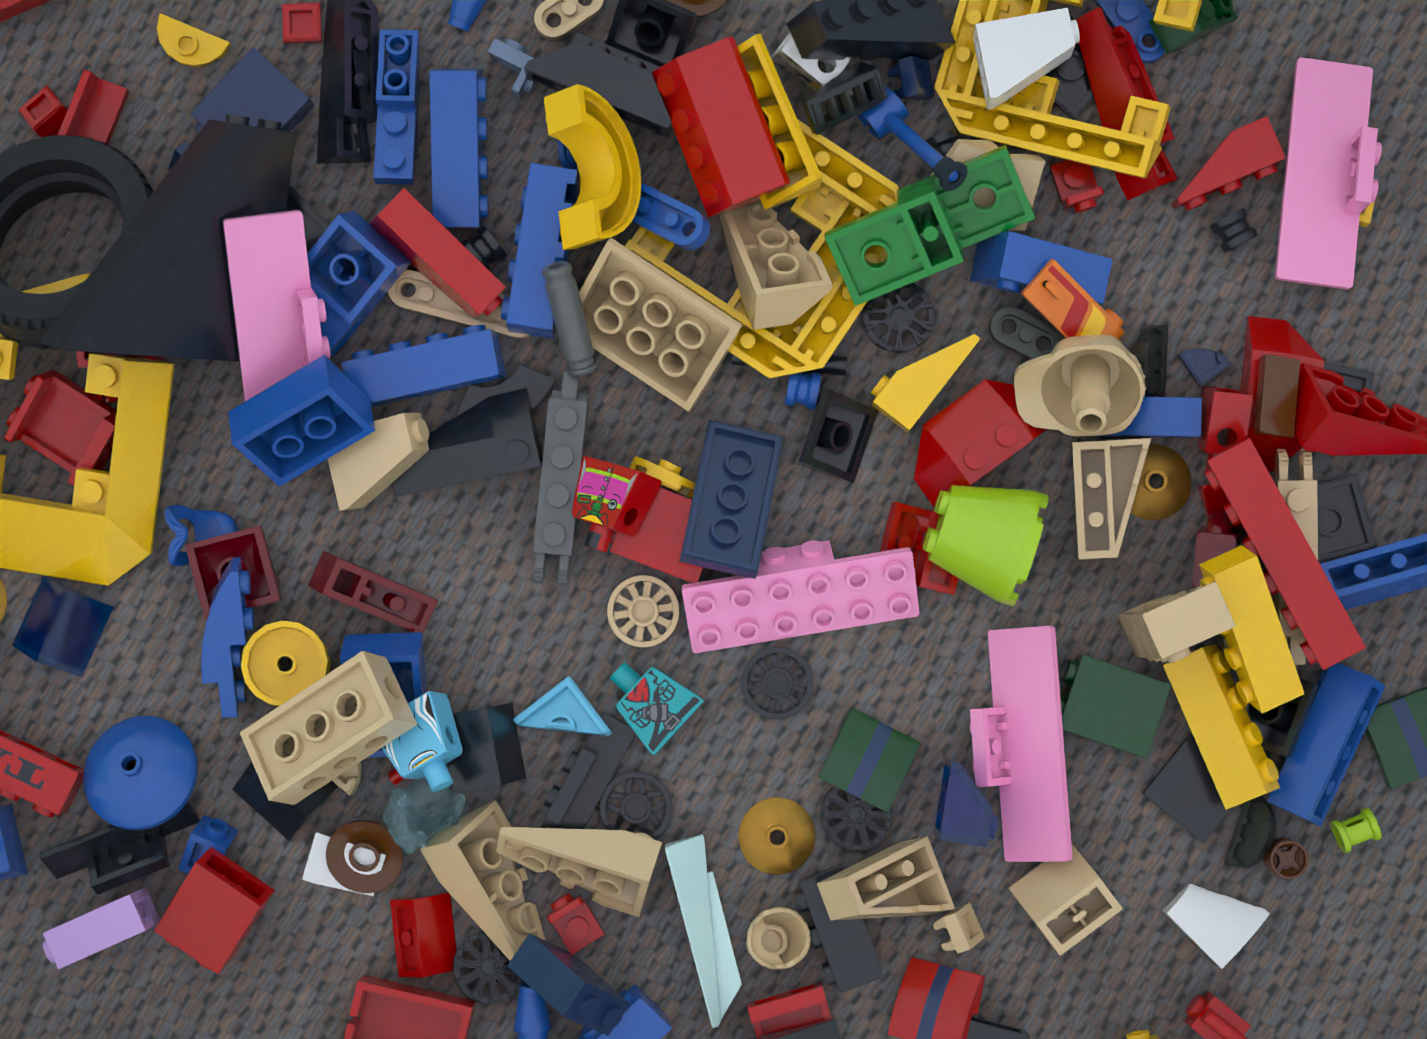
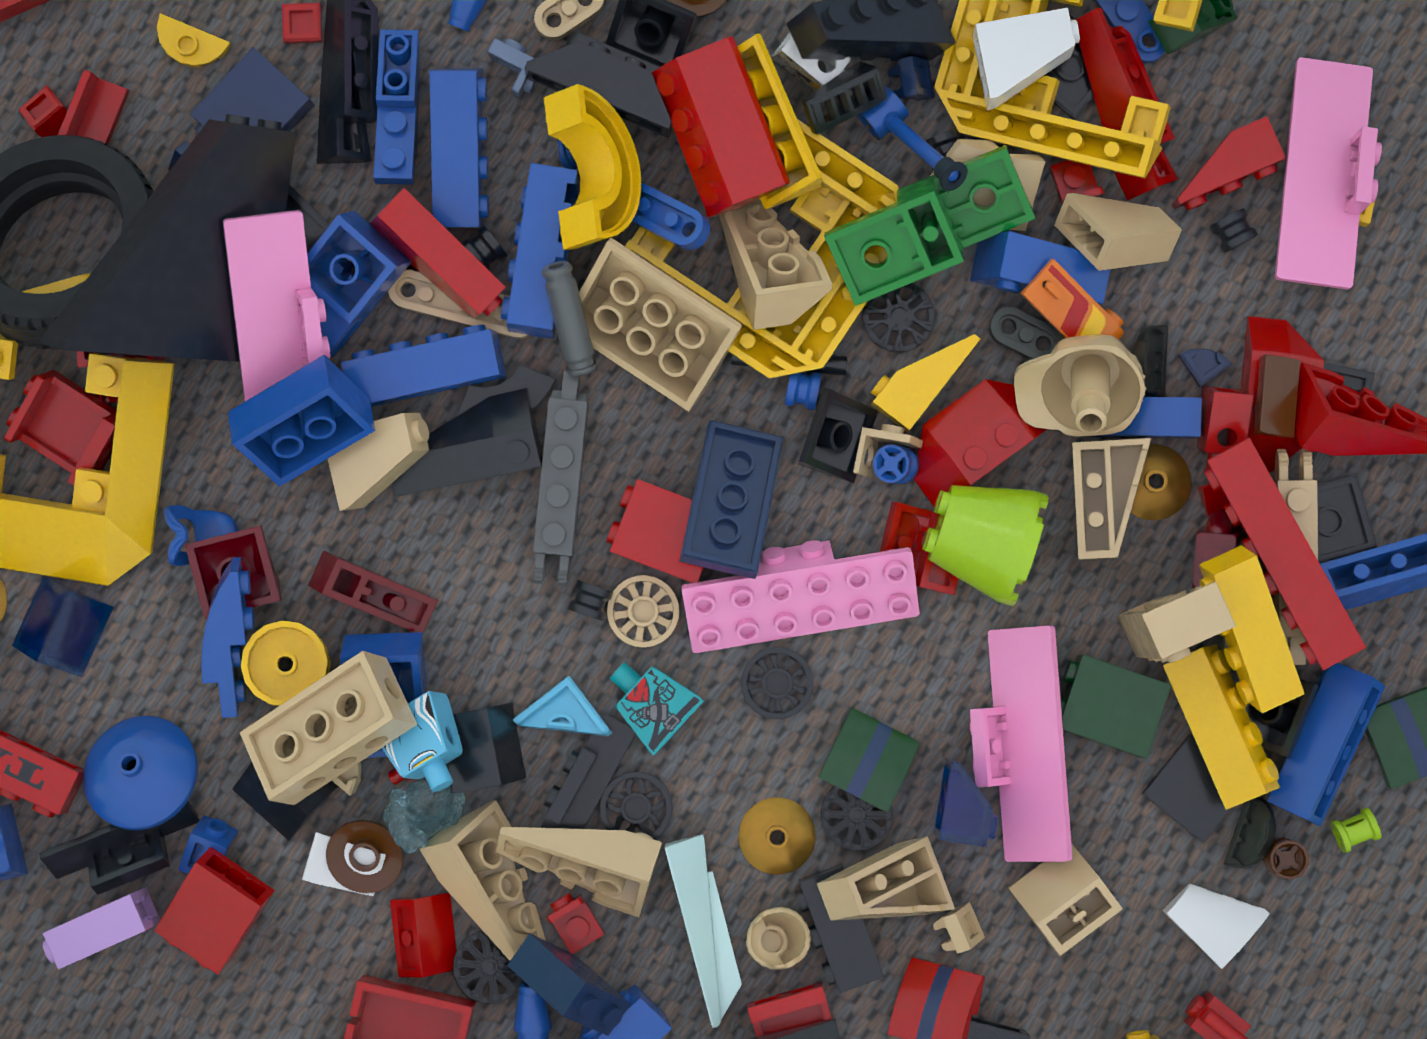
(590, 600): none -> black wheel
(612, 500): torso -> none
(667, 473): yellow plate -> none
(869, 440): none -> tan bracket
(887, 464): none -> blue wheel
(1117, 231): none -> tan slope

